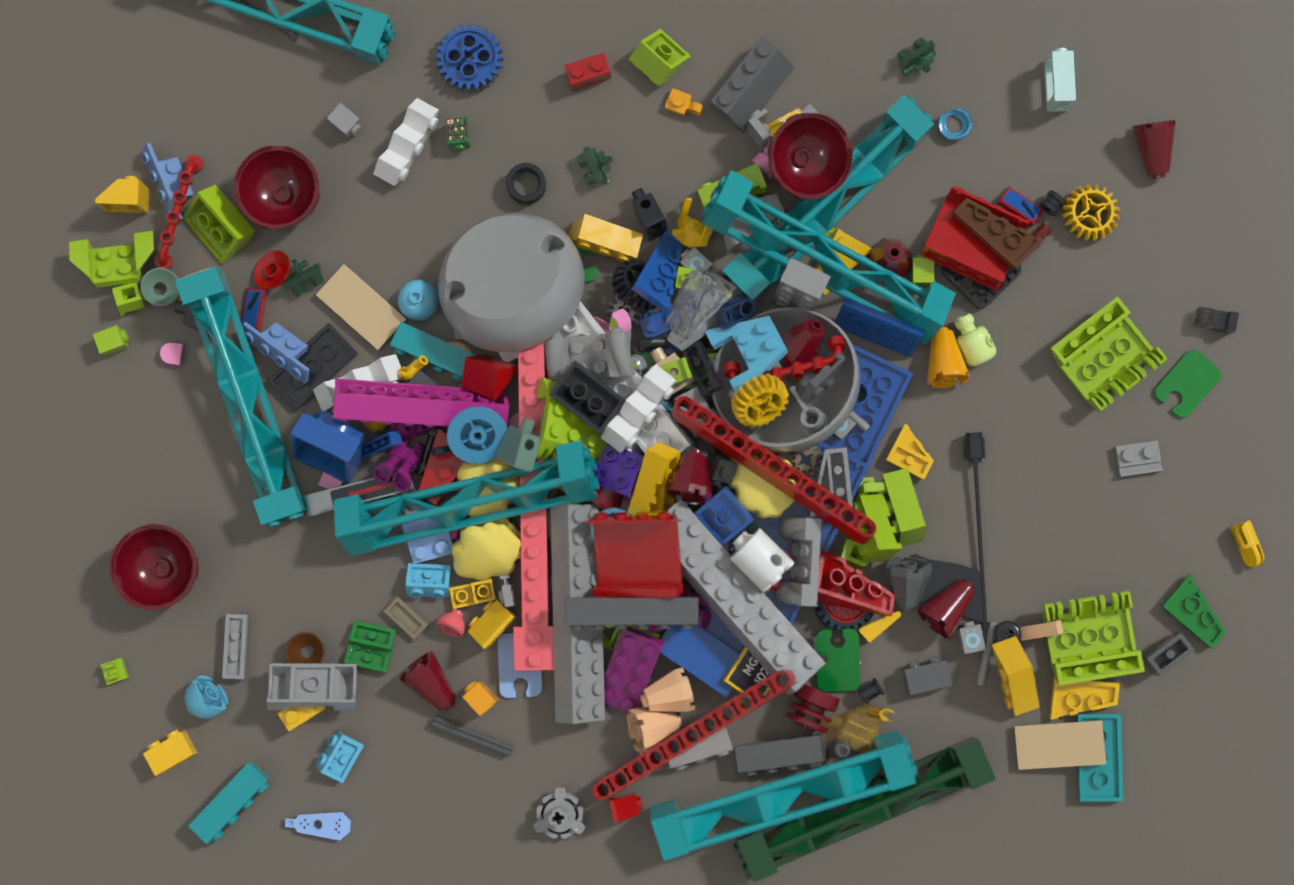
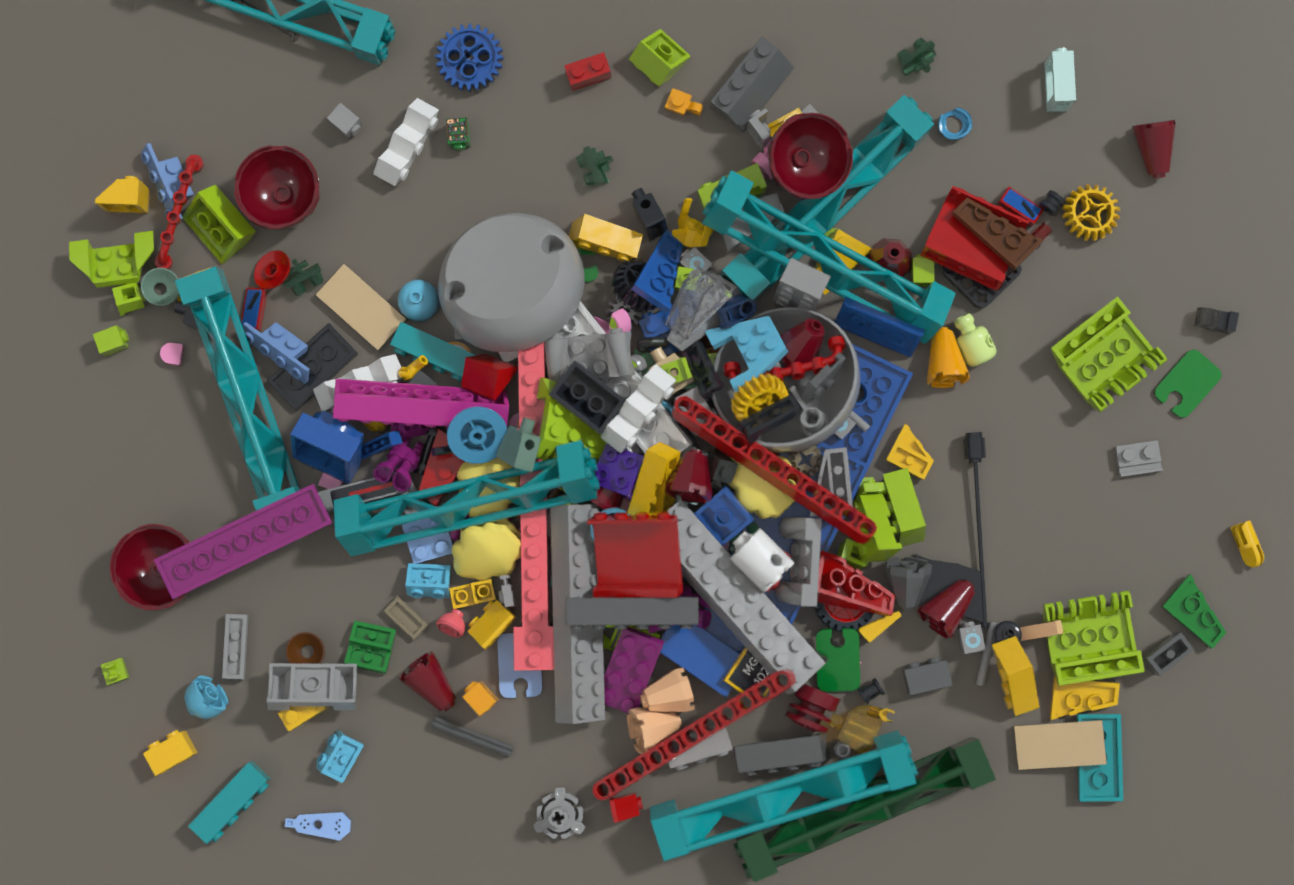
(243, 541): none -> magenta plate
(526, 167): black tyre -> none
(769, 418): none -> black plate

